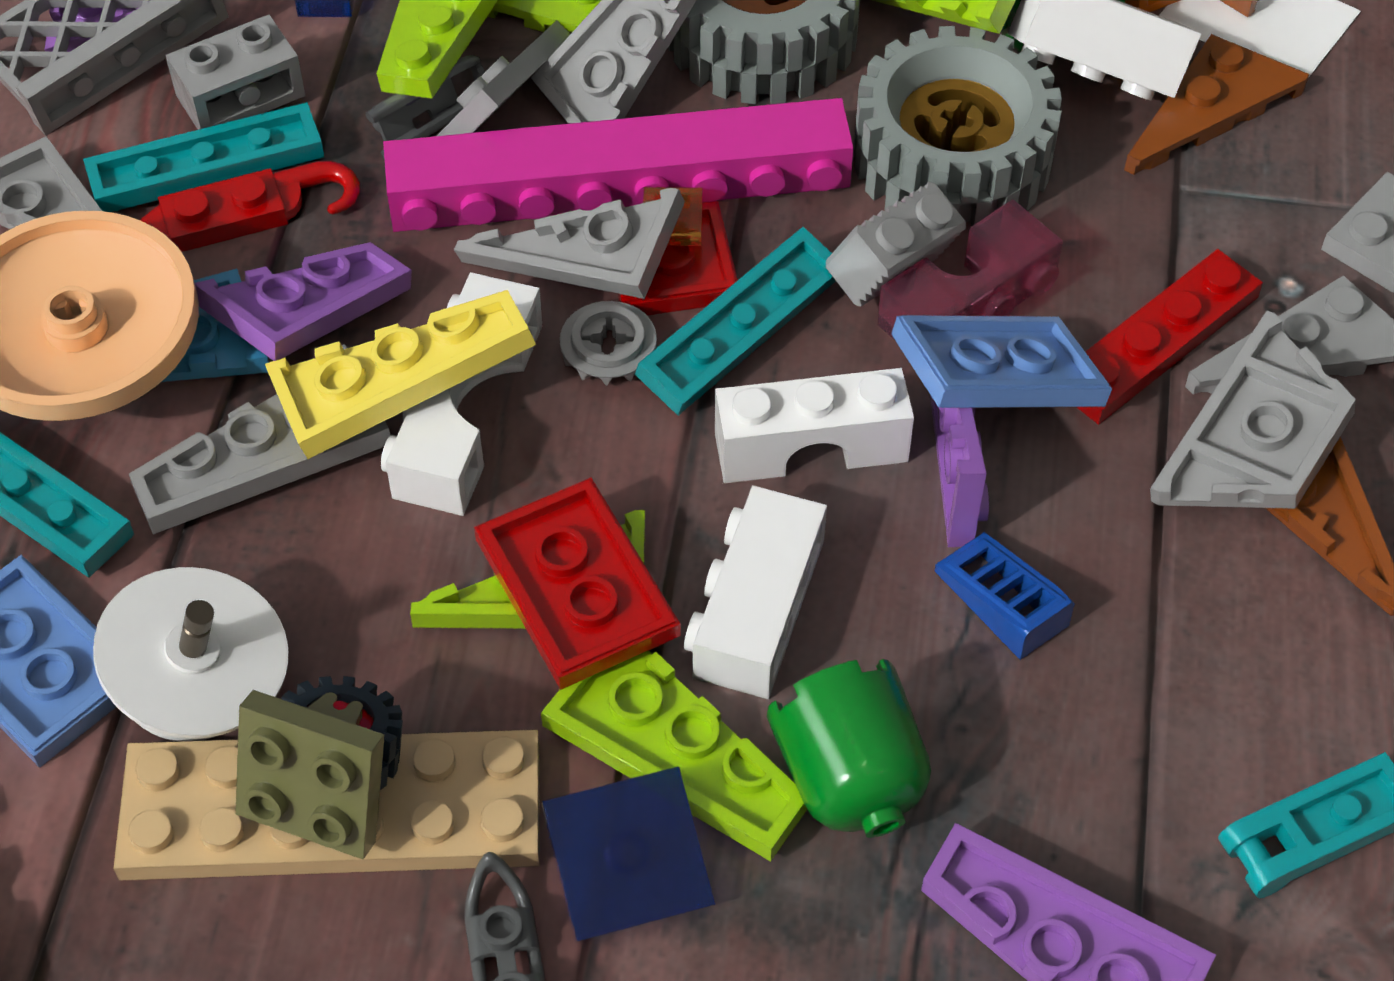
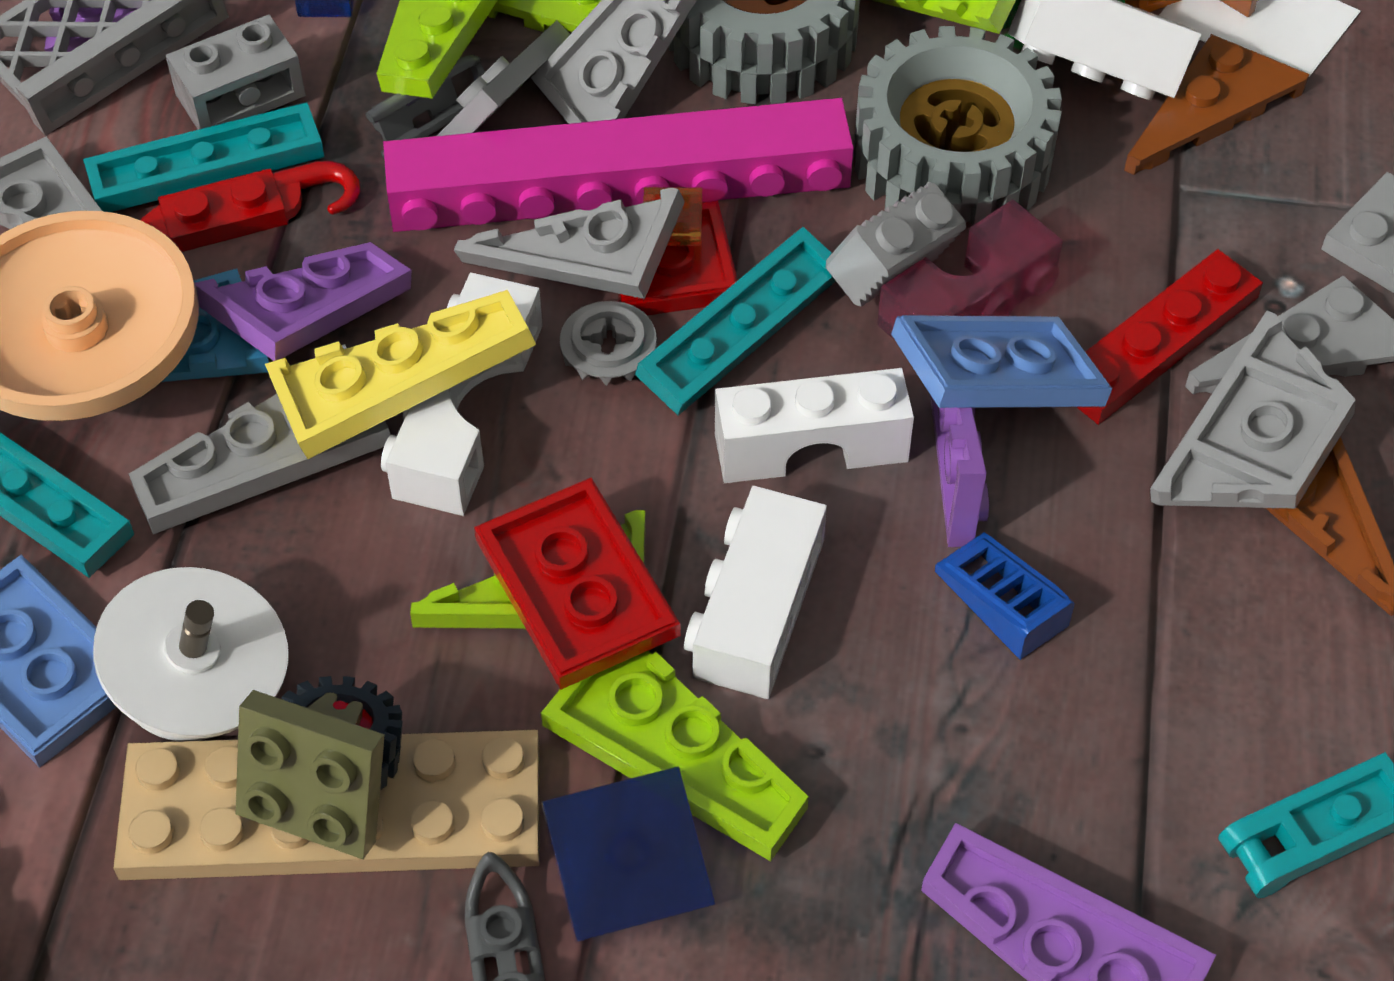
(853, 748): green cylinder -> none

